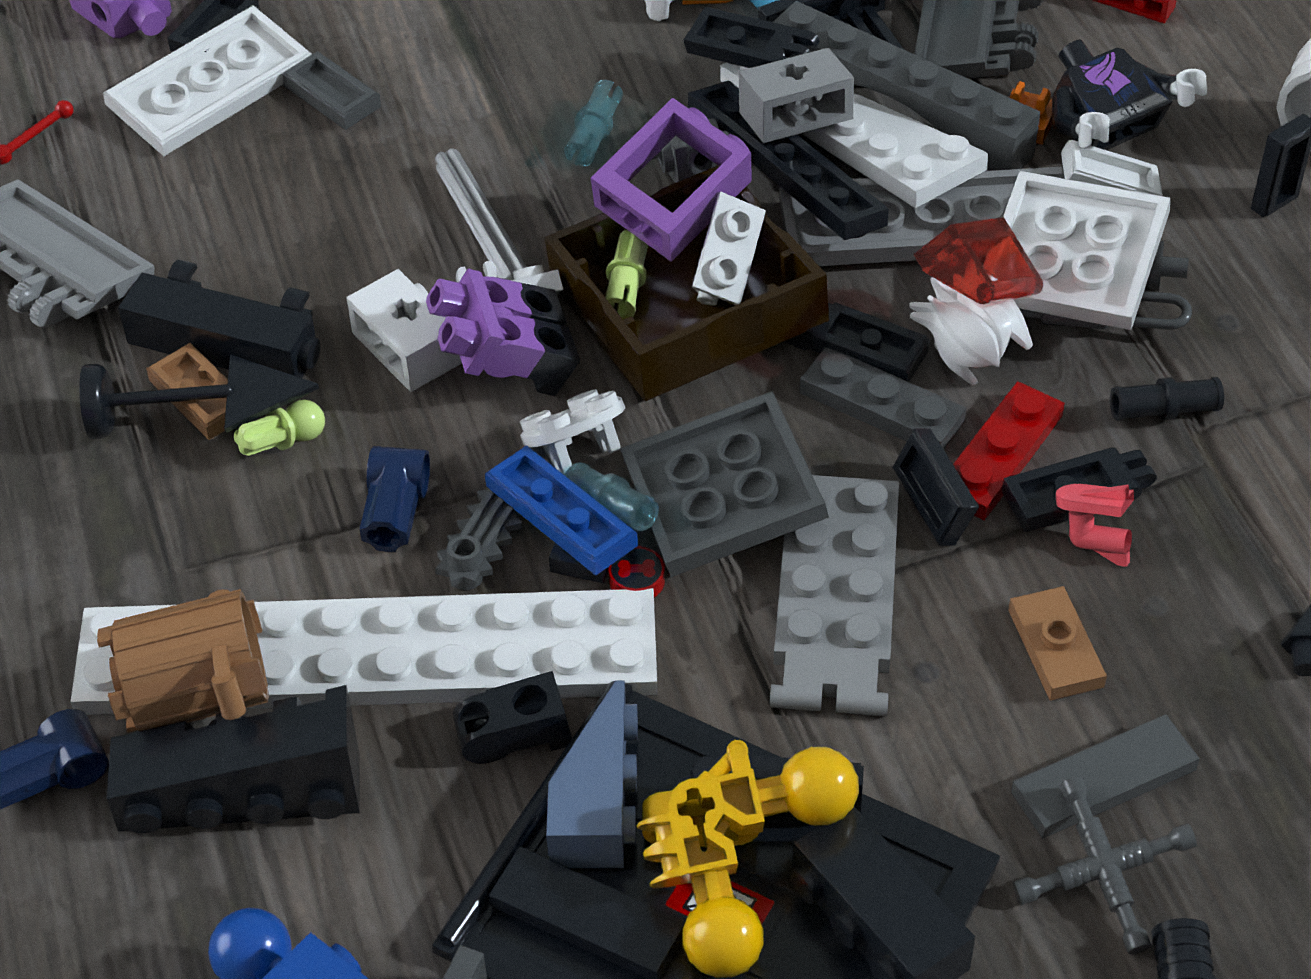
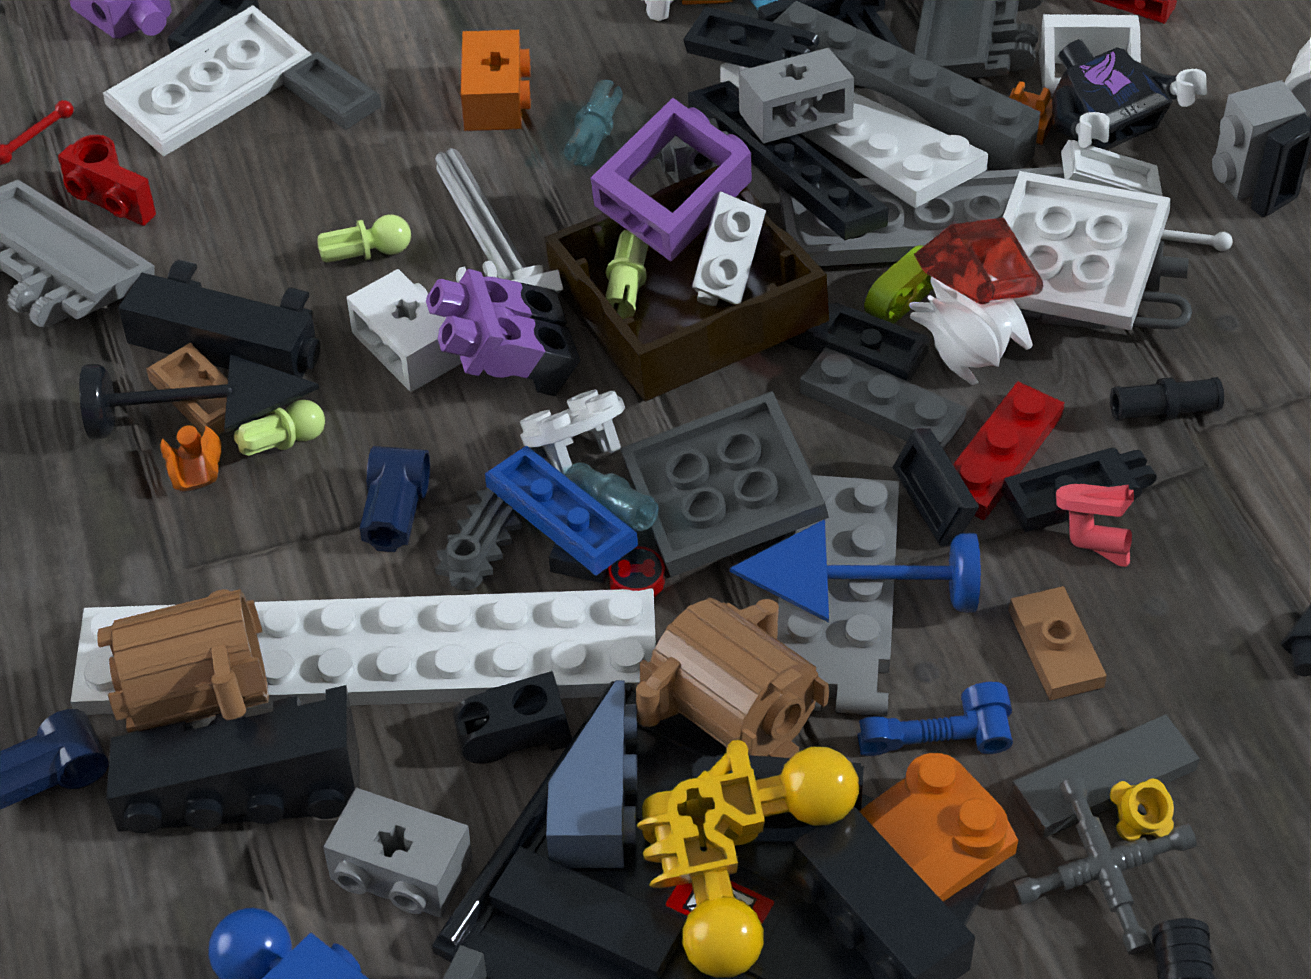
(94, 175): none -> red plate
(196, 459): none -> orange arm
(388, 234): none -> yellowish green axle
(398, 853): none -> light grey brick
(493, 80): none -> orange brick
(731, 678): none -> medium nougat container
(800, 573): none -> blue piece
(897, 288): none -> lime beam
(943, 824): none -> orange slope
(984, 718): none -> blue brick
(1097, 32): none -> white tile
(1157, 804): none -> yellow plate
(1221, 241): none -> white hinge
(1244, 133): none -> light grey brick

